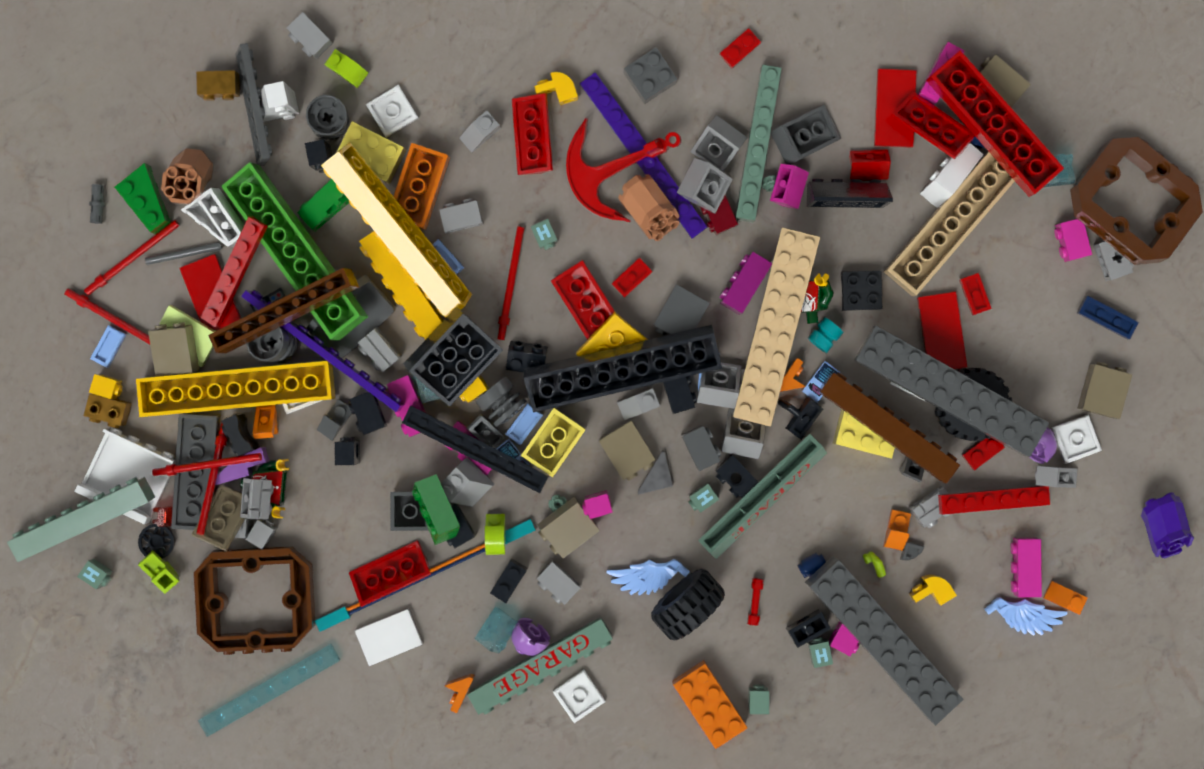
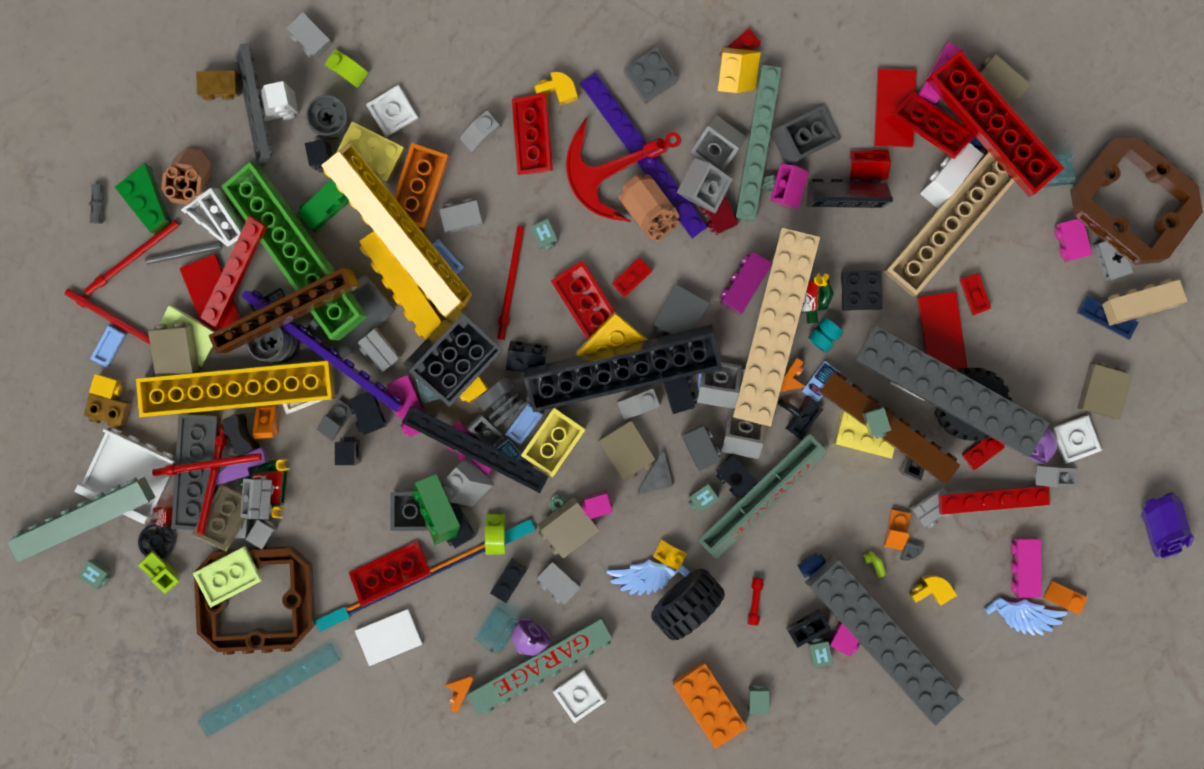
(227, 576): none -> yellowish green tile
(669, 555): none -> yellow bracket
(738, 70): none -> yellow slope
(877, 422): none -> sand green brick
(1144, 302): none -> tan brick

